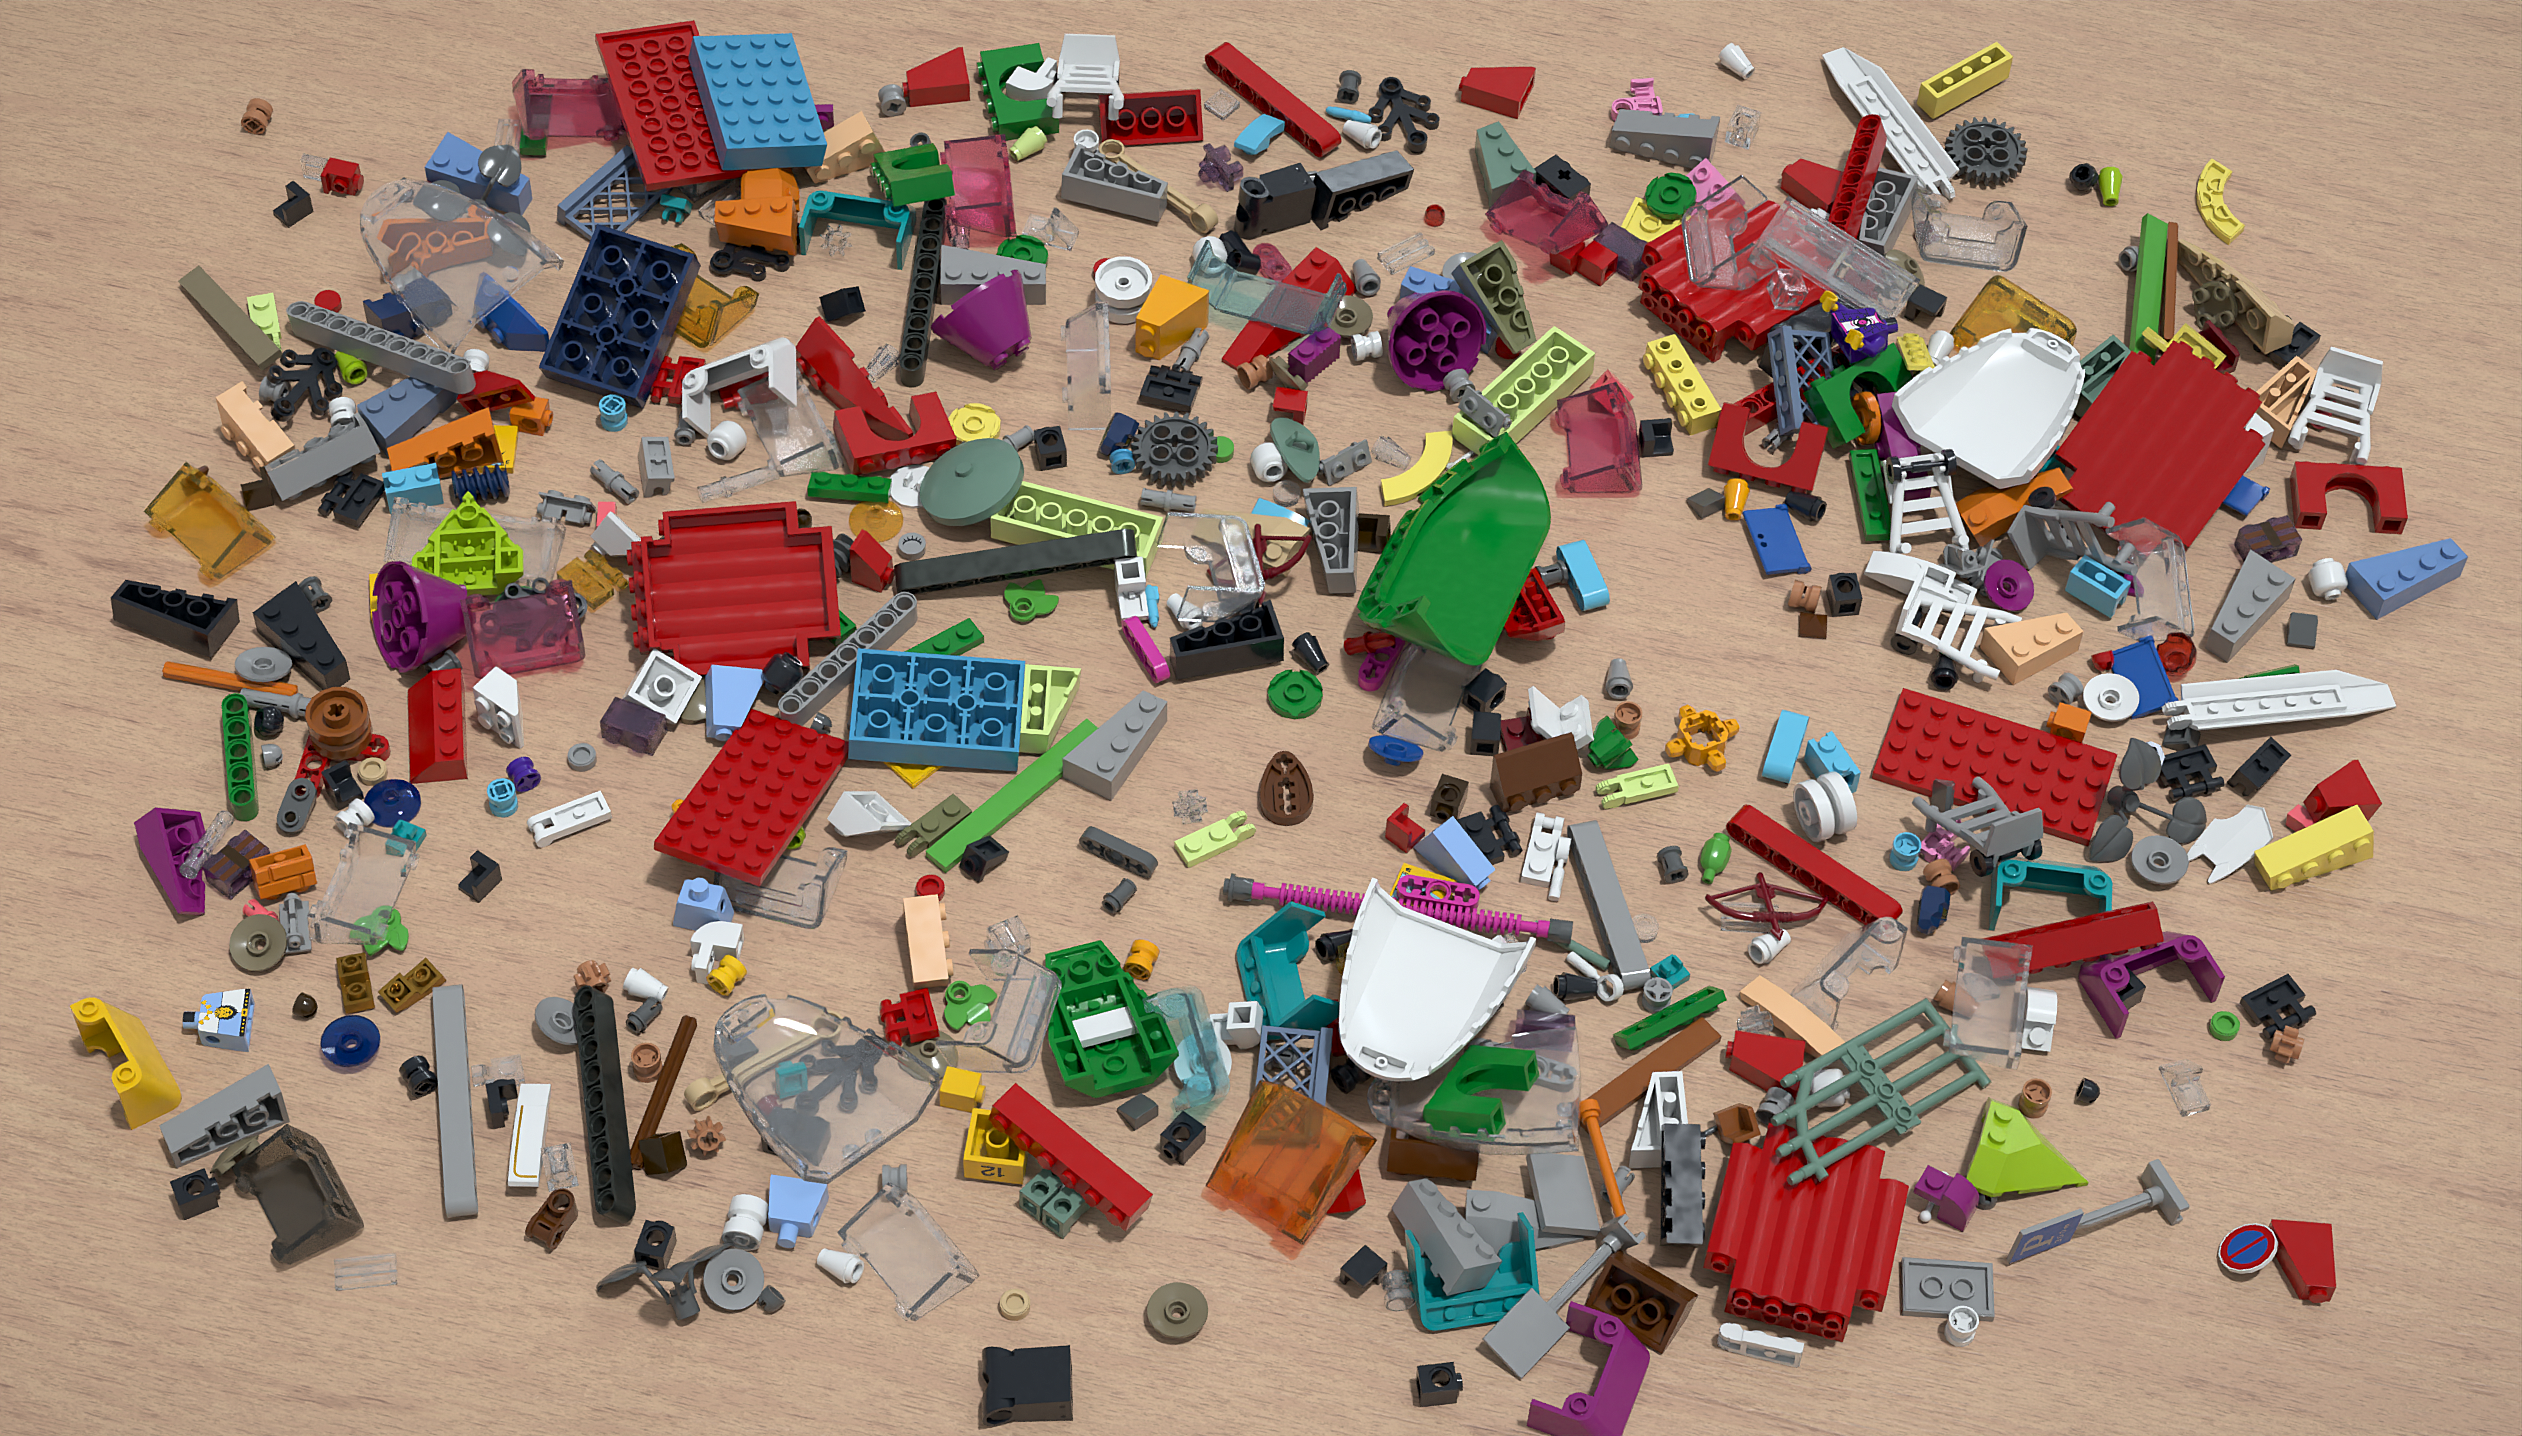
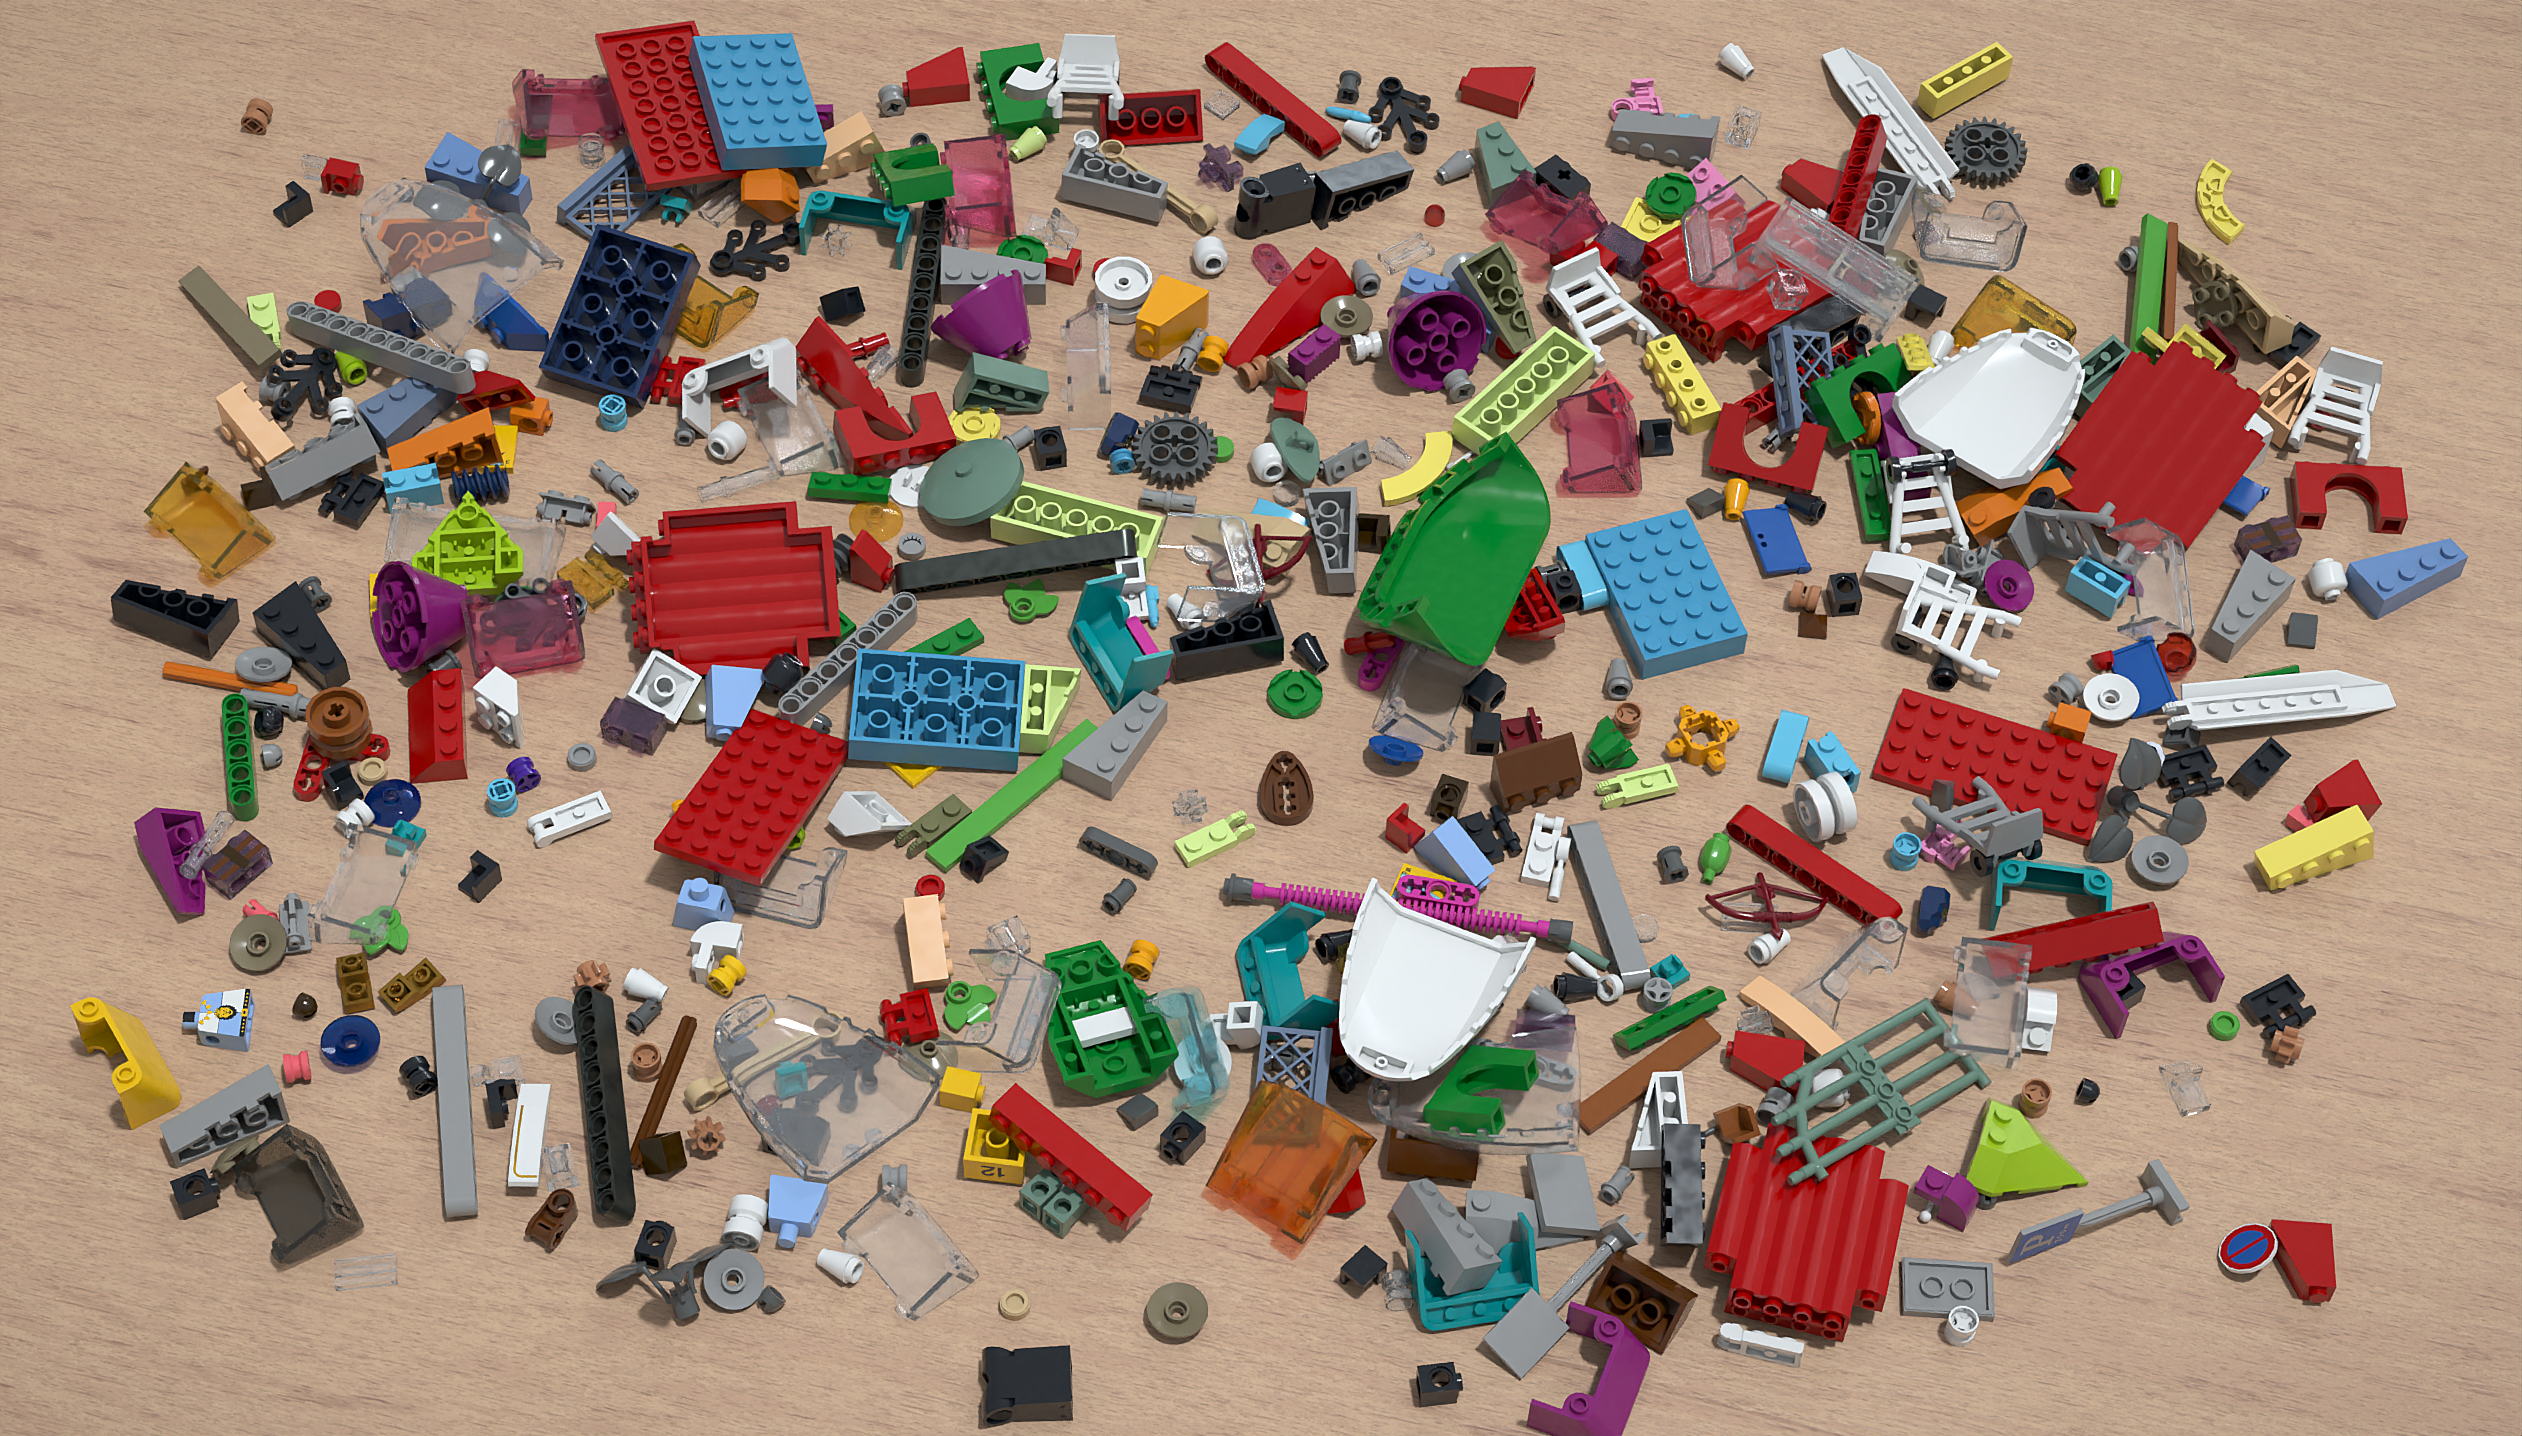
(283, 872): orange brick -> none
(297, 805): dark grey plate -> none
(297, 1066): none -> coral wheel
(591, 150): none -> clear wheel
(655, 465): light grey hinge -> none
(758, 222): orange wedge -> none
(804, 518): dark brown hinge -> none
(868, 345): none -> red axle
(1000, 384): none -> sand green wedge
(1064, 270): none -> red panel
(1108, 647): none -> teal windscreen
(1213, 350): none -> light orange wheel
(1239, 255): black piece -> none
(1263, 298): clear light blue windscreen -> none
(1456, 166): none -> light grey cone
(1484, 412): light grey hinge -> none
(1556, 721): white bracket -> none
(1565, 591): none -> black brick
(1588, 270): none -> white hand
(1590, 1115): orange piece -> none
(1666, 594): none -> dark azure brick
(1858, 331): dark purple torso -> none
(1940, 875): nougat wheel -> none
(2031, 644): light nougat wedge -> none
(2233, 841): white shield -> none

